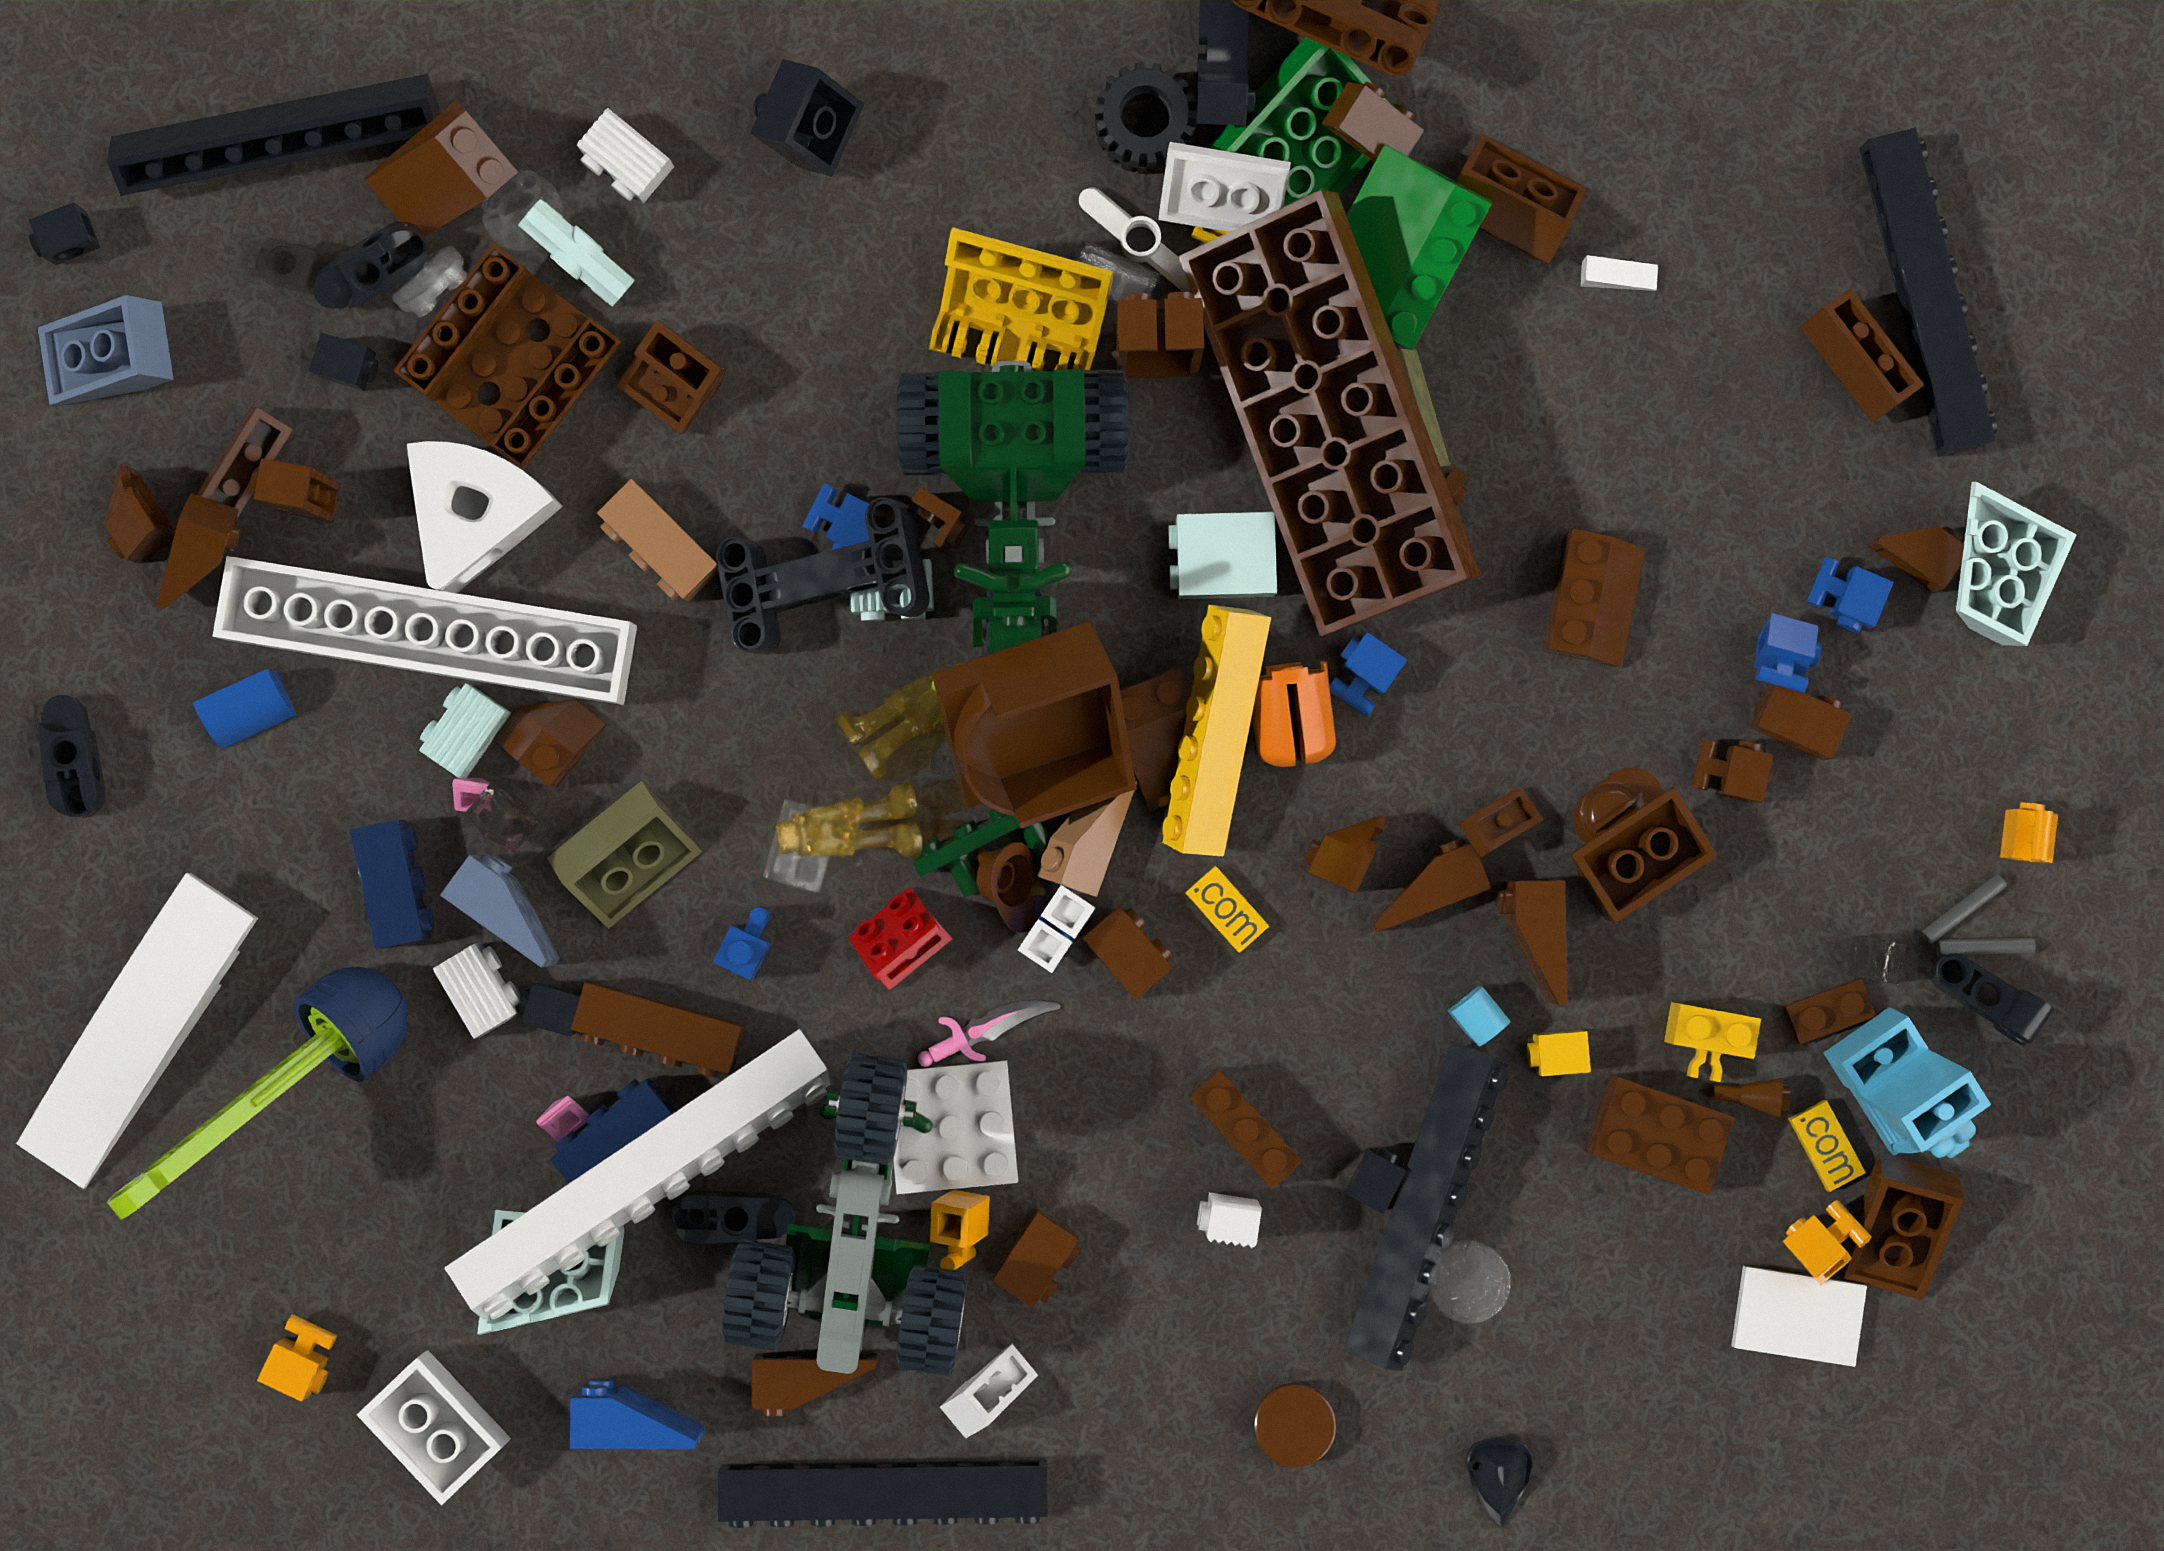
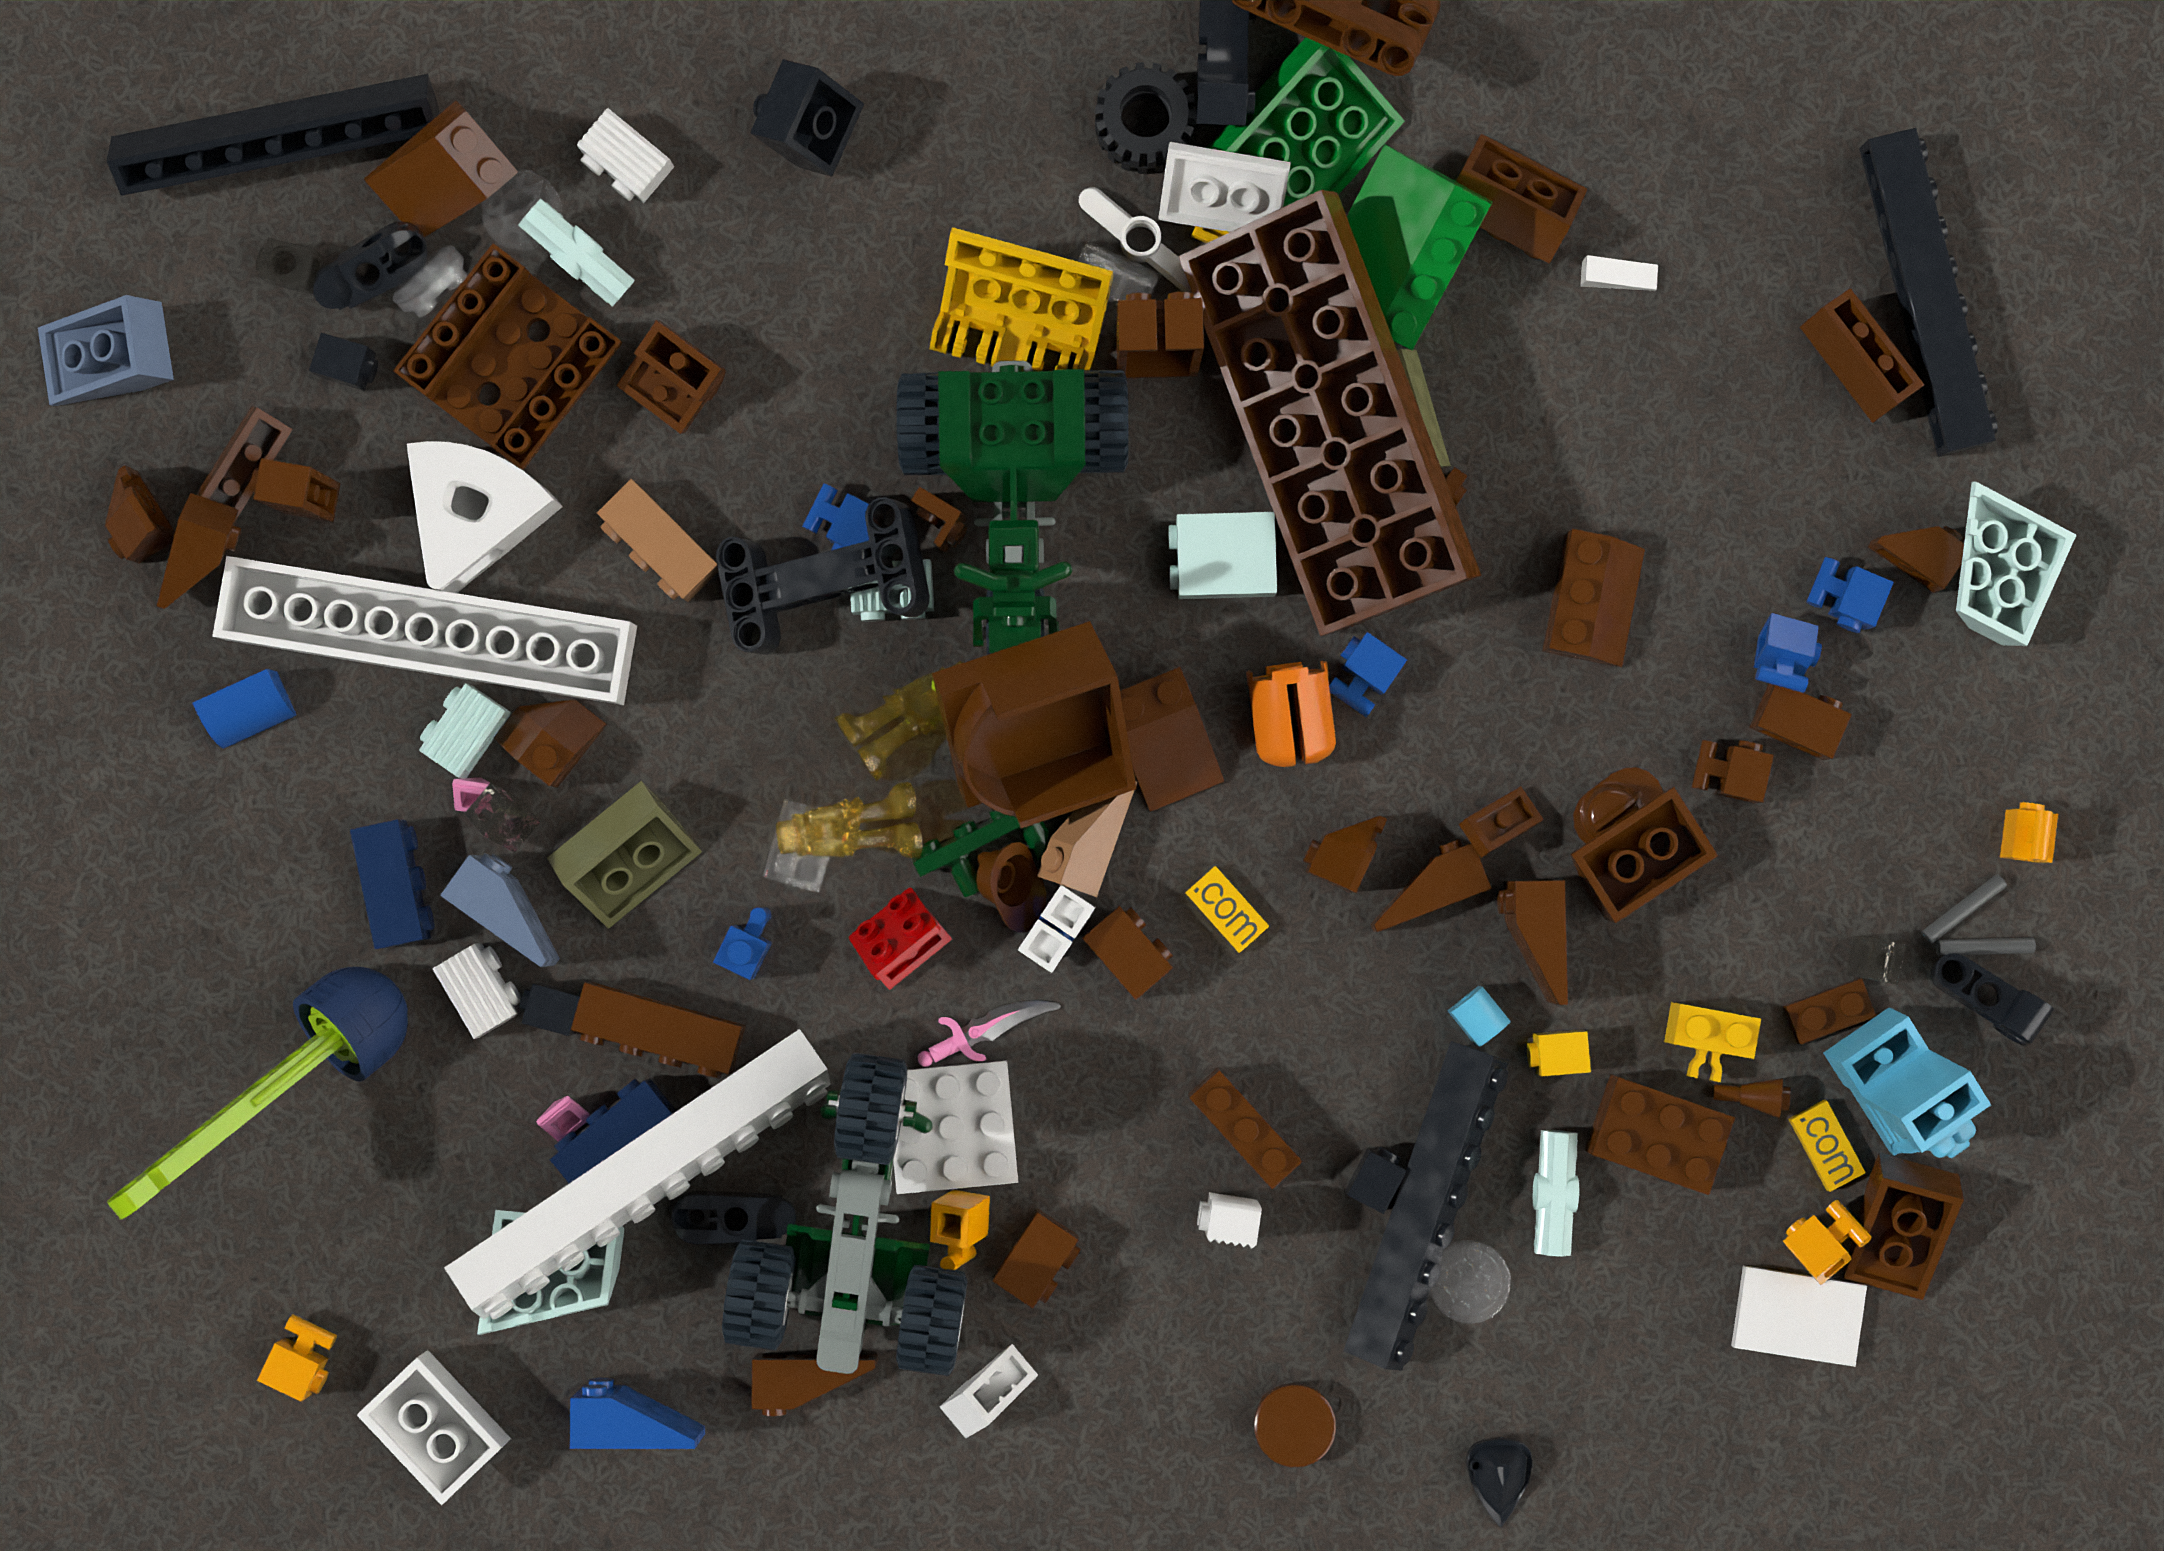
(63, 234): black brick -> none
(64, 723): black piece -> none
(137, 1029): white slope -> none
(883, 1491): black brick -> none
(1215, 730): yellow brick -> none
(1369, 122): brick -> none
(1555, 1192): none -> light aqua piece

